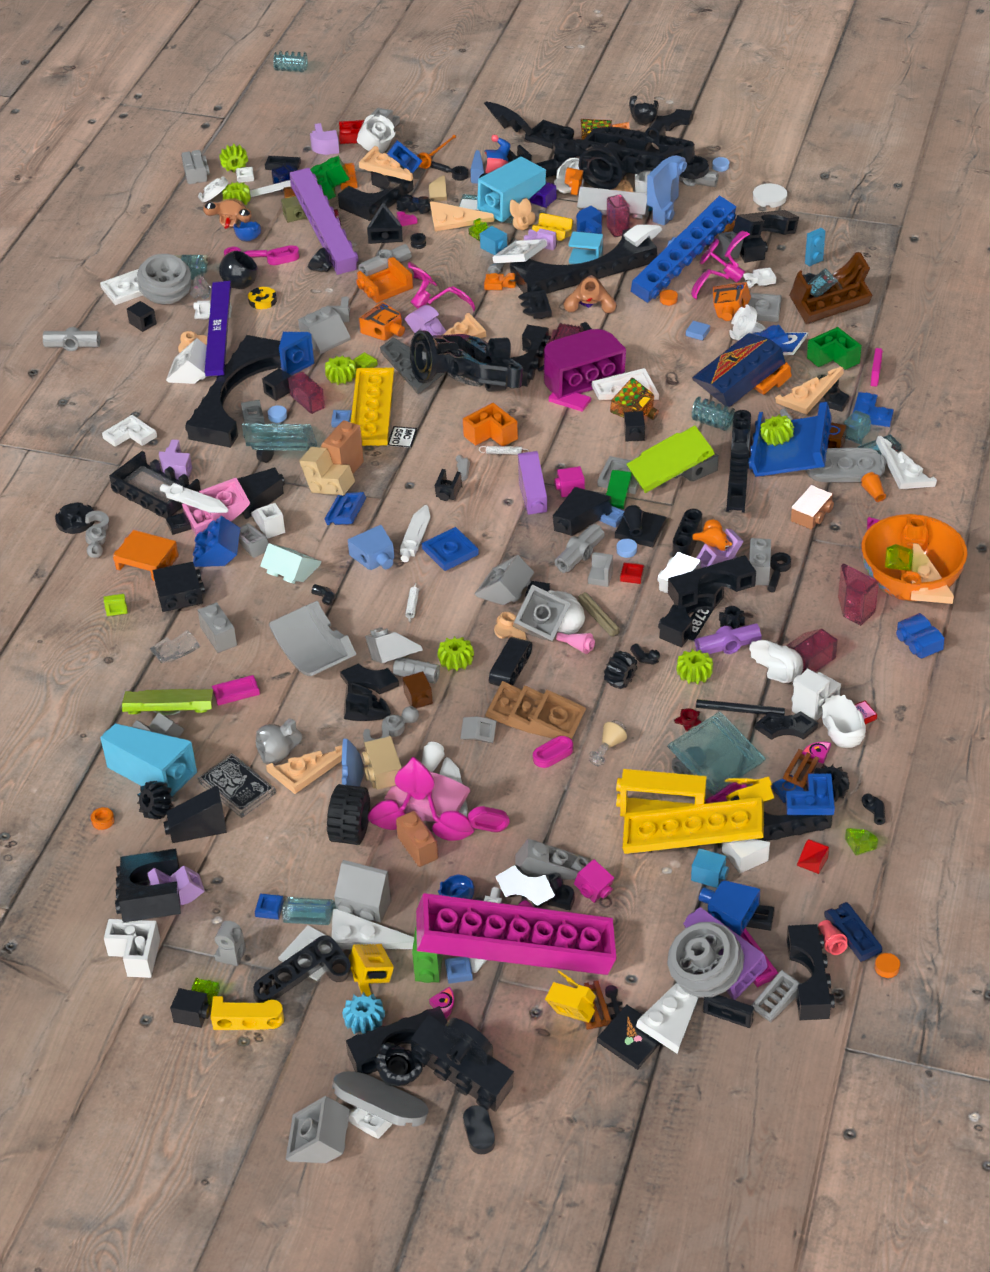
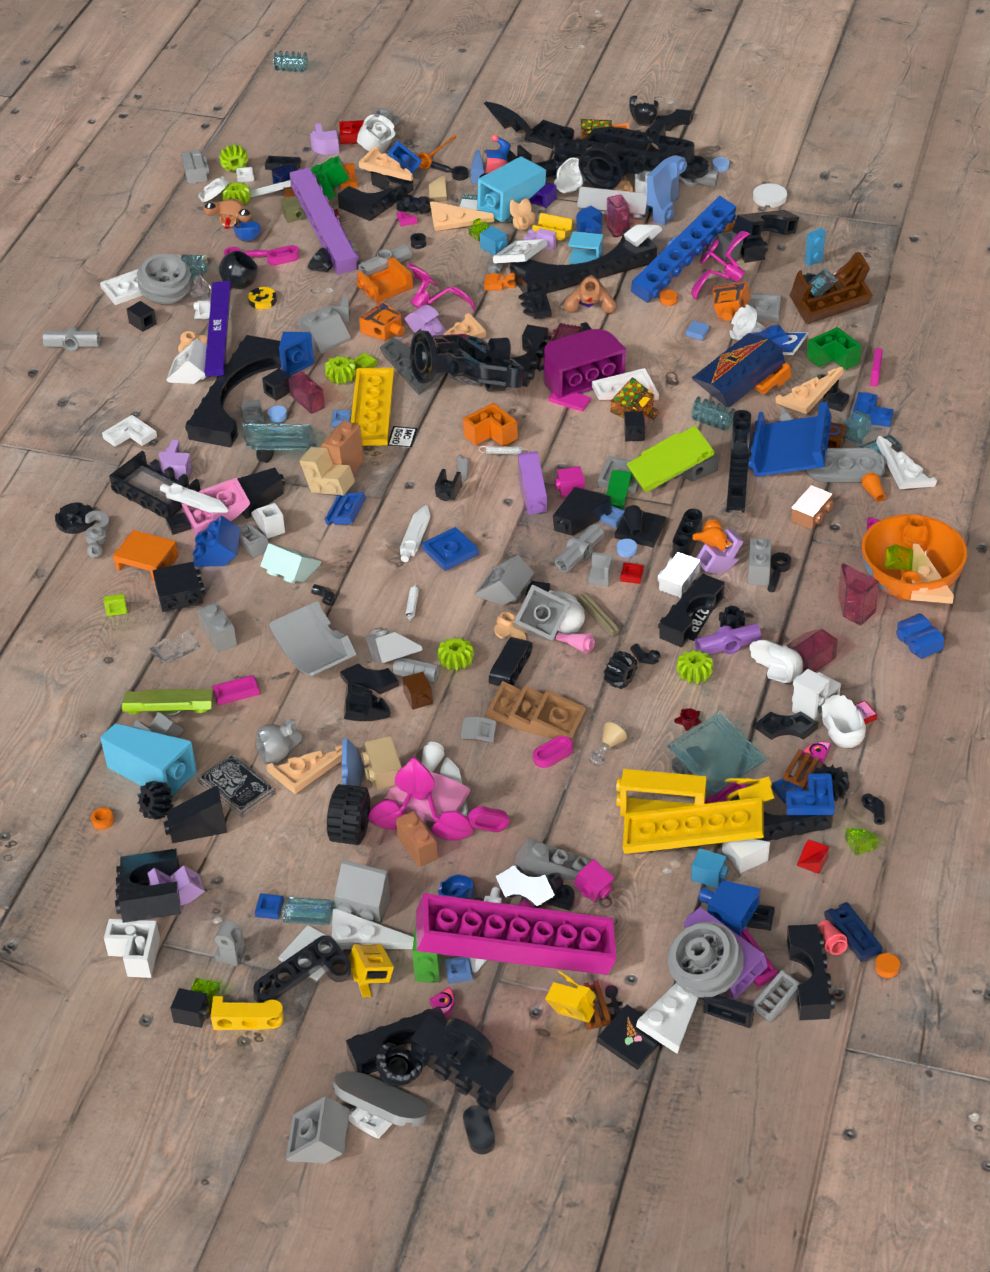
(363, 1013): medium azure gear -> none
(372, 548): medium blue torso -> none
(384, 227): black slope -> none
(394, 724): light grey piece -> none
(574, 179): orange bracket -> none
(734, 574): black arch -> none
(737, 707): black bar -> none
(760, 276): white plate -> none
(777, 430): lime gear -> none

